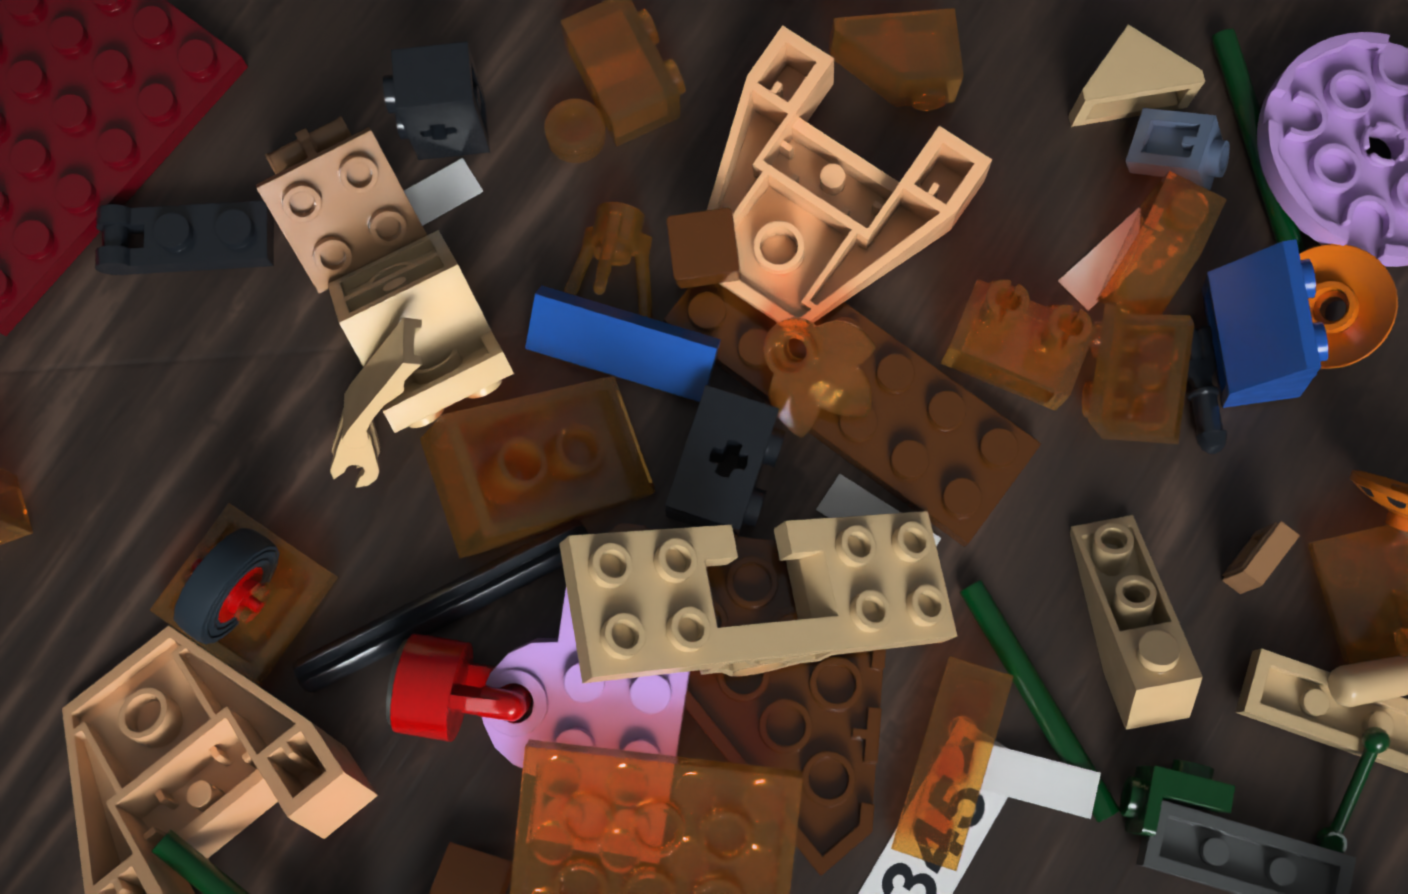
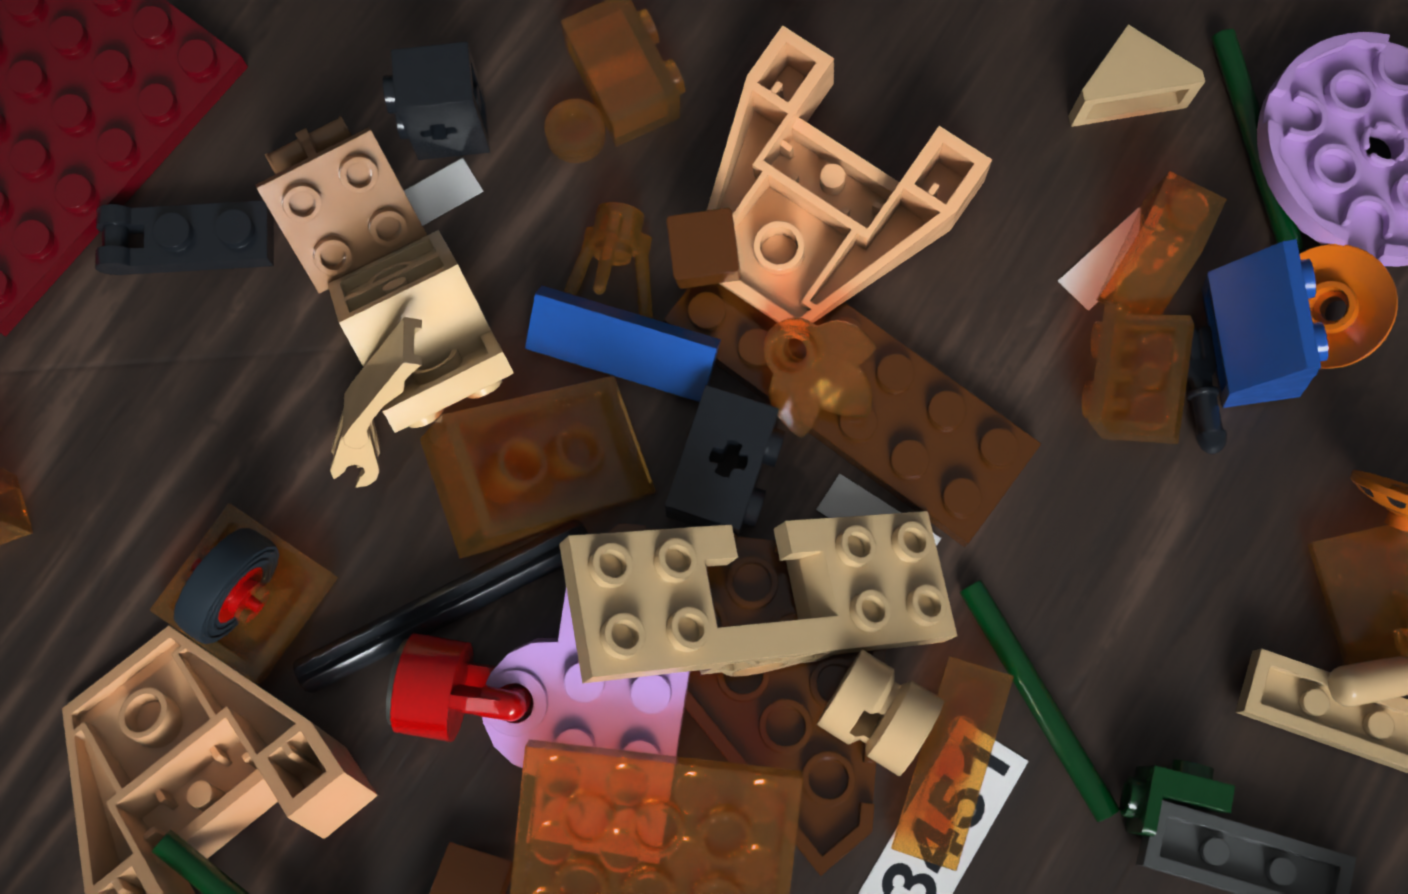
(881, 713): none -> tan wheel
(902, 55): clear orange slope -> none
(1020, 343): clear orange brick -> none
(1041, 781): white sticker -> none
(1134, 625): tan slope -> none
(1180, 144): sand blue bracket -> none
(1259, 557): medium nougat tile -> none
(1375, 741): dark green hinge -> none

